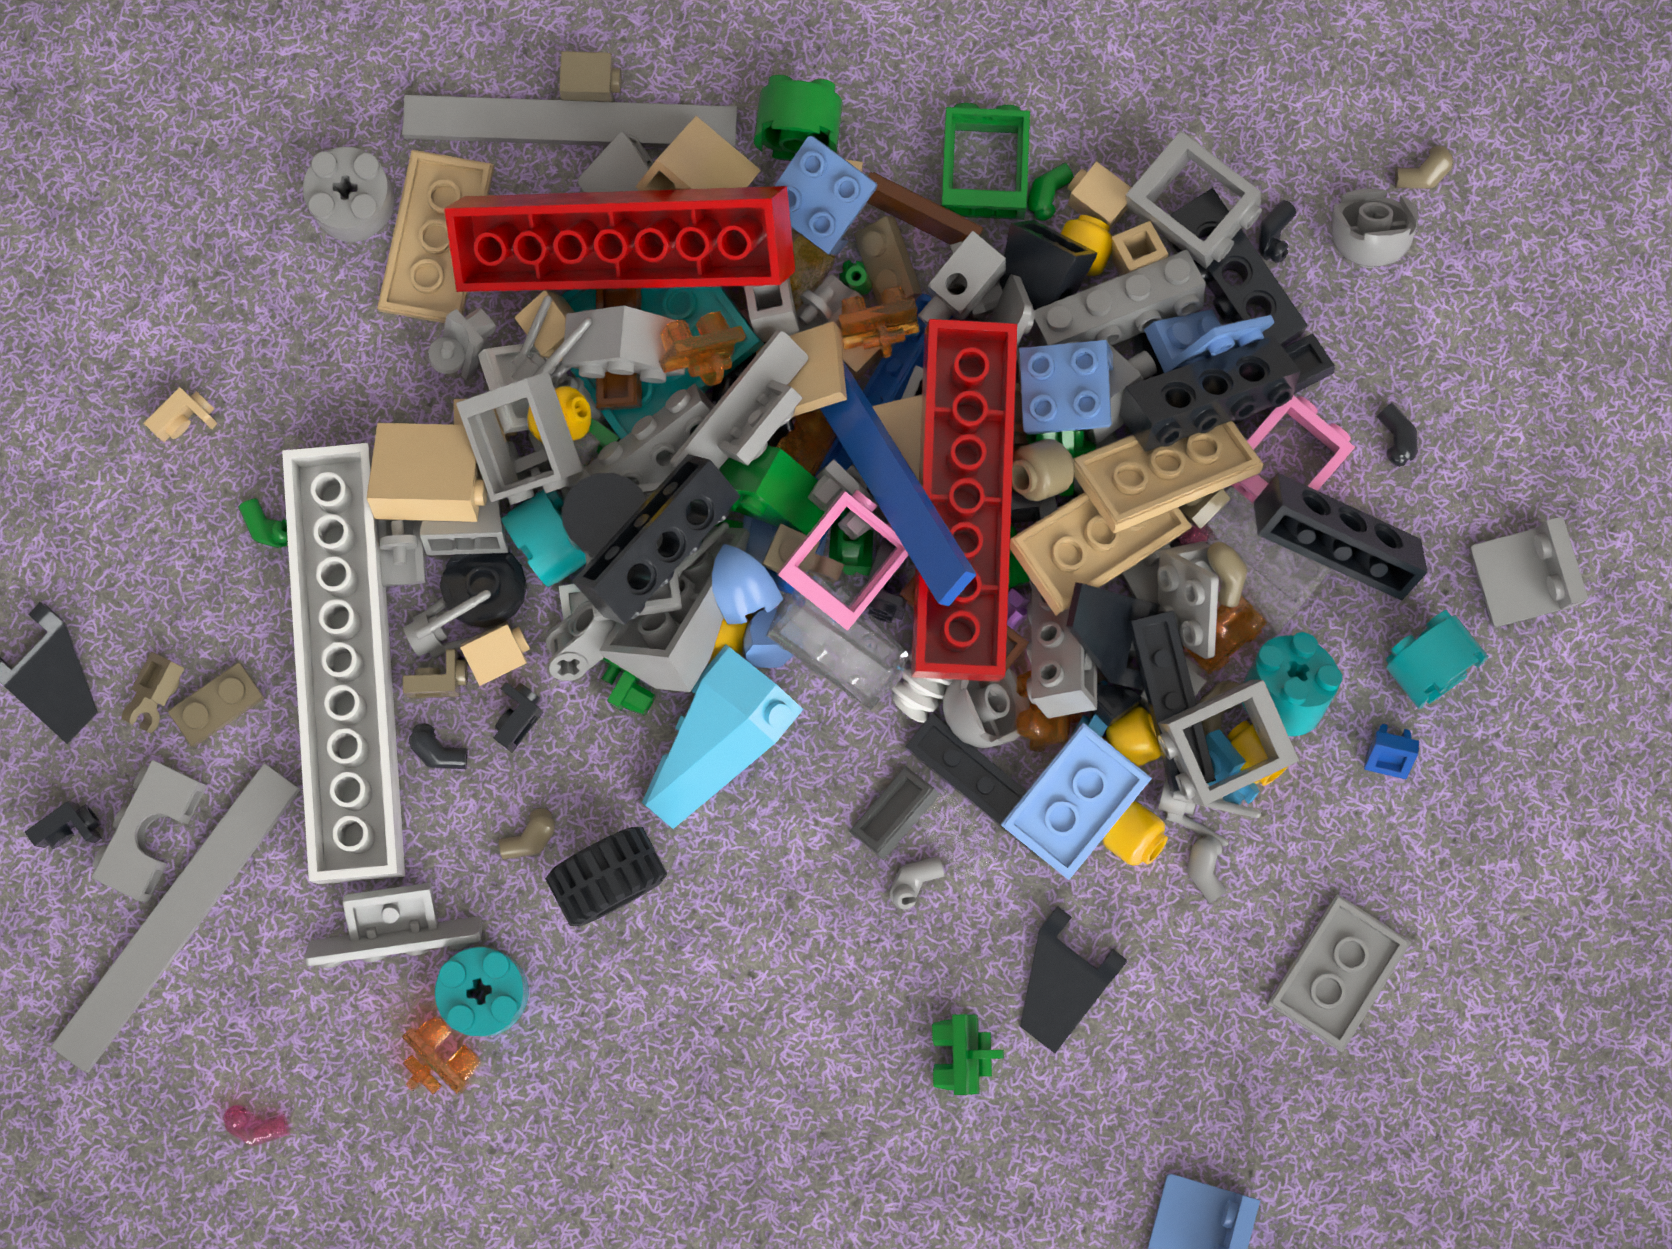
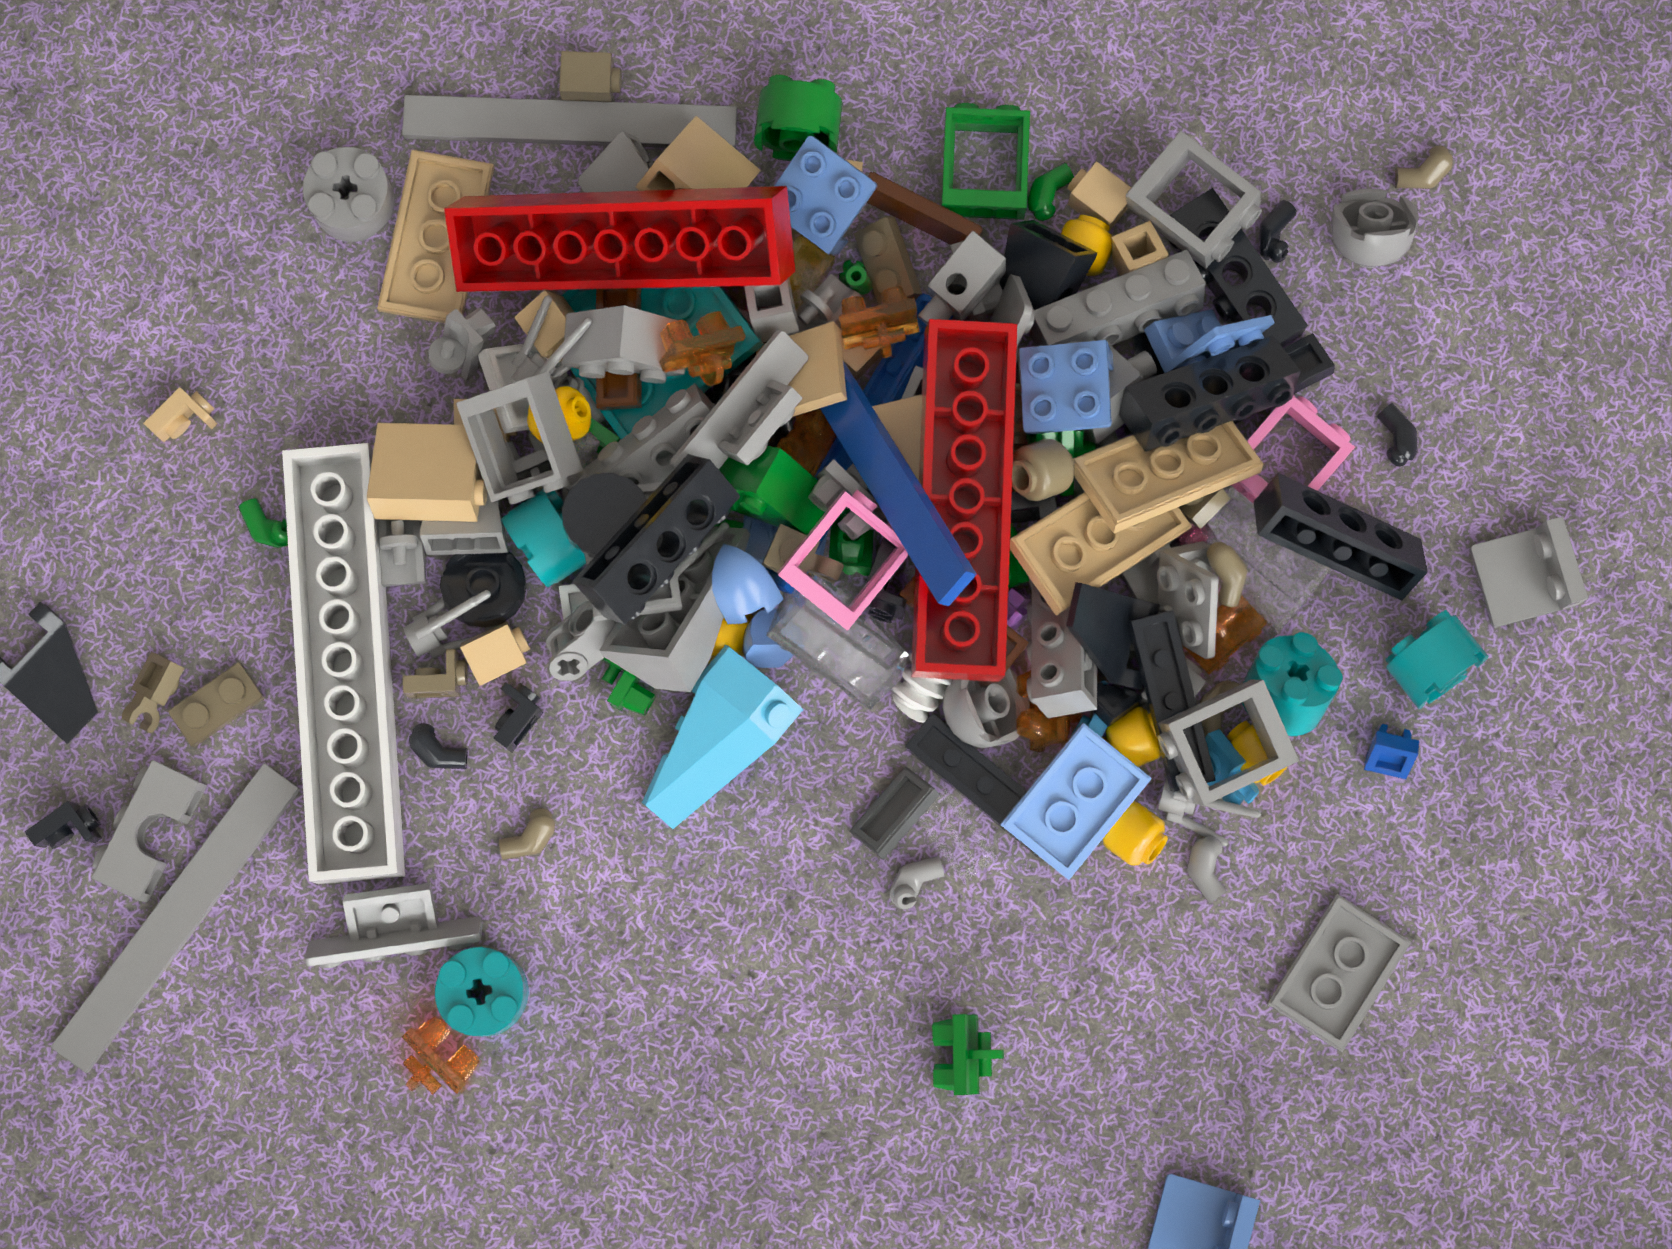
(252, 1129): clear pink arm -> none
(606, 876): black tyre -> none
(1062, 985): black flag -> none

